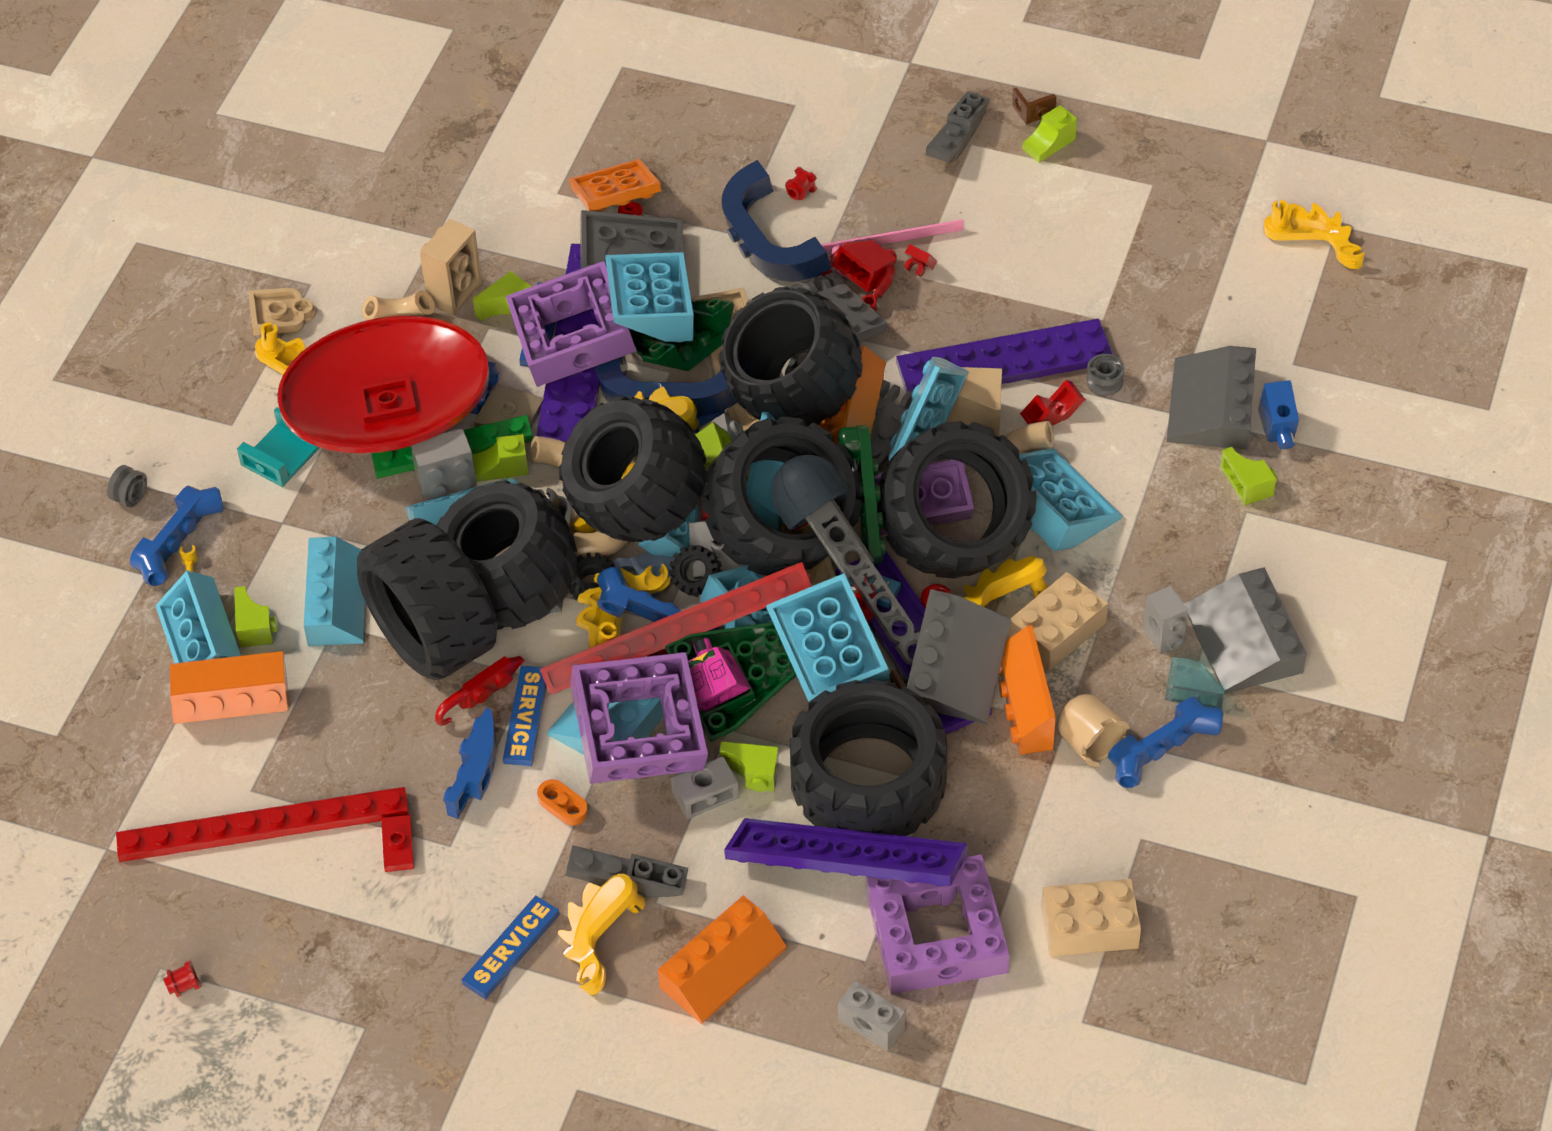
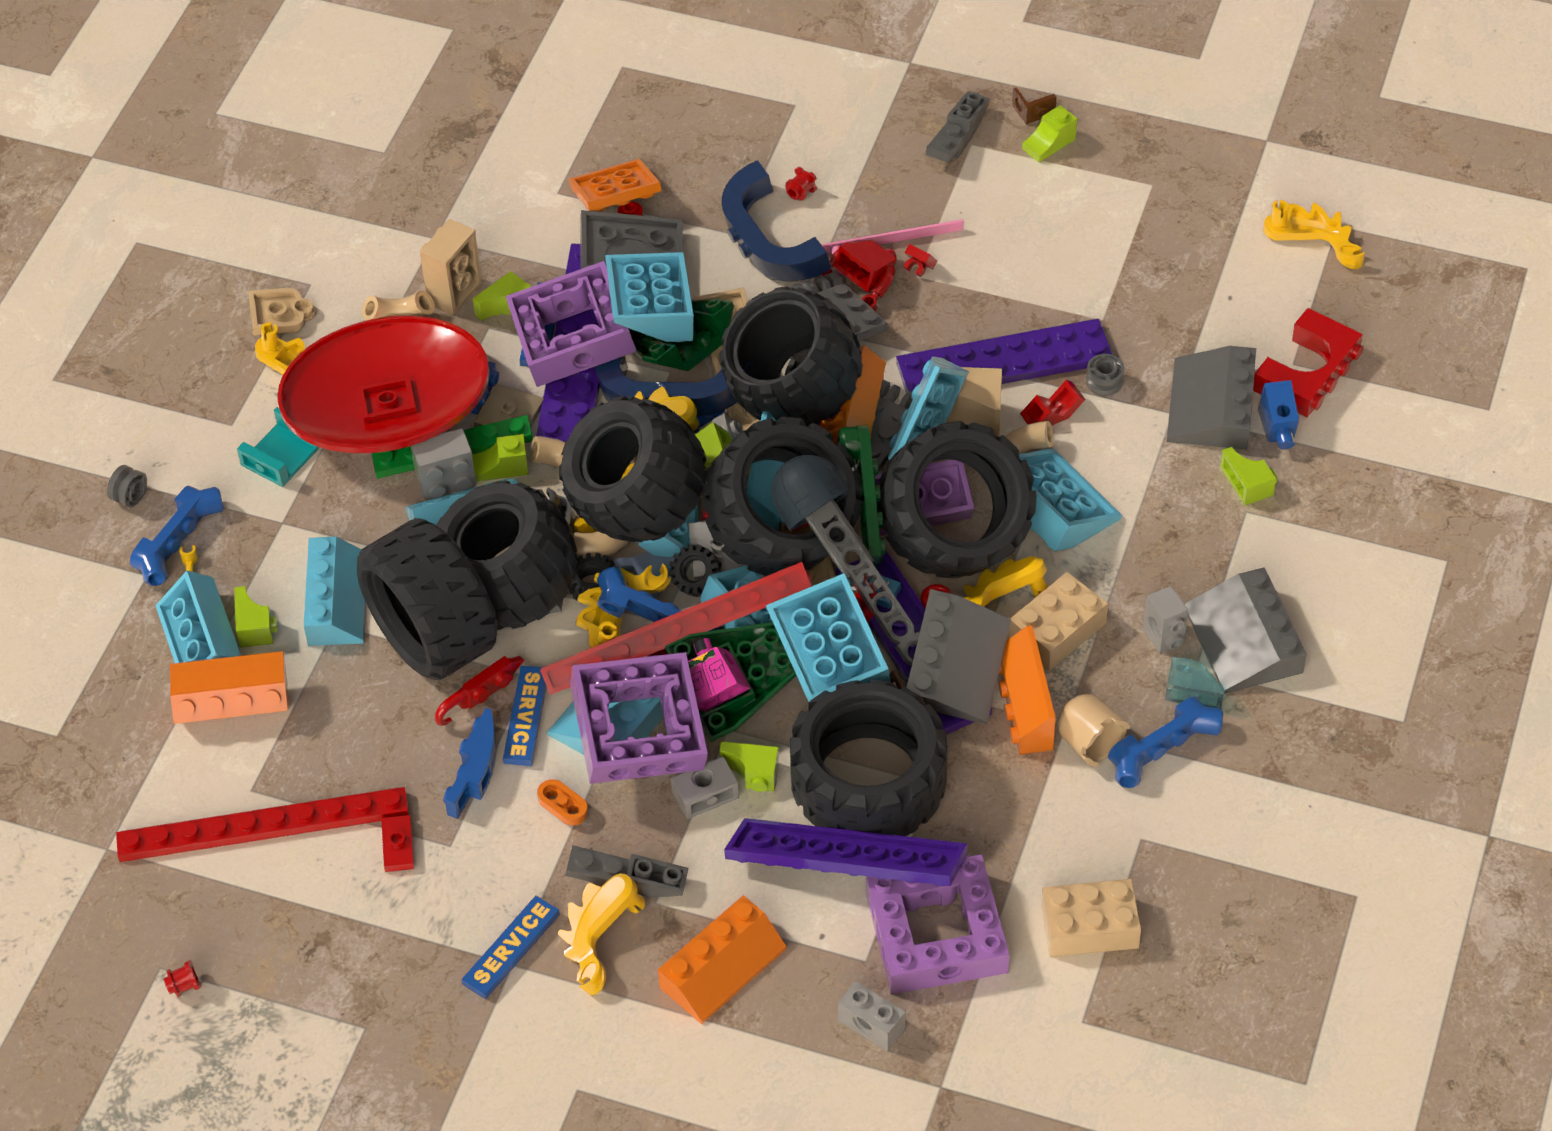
(1330, 340): none -> red arch

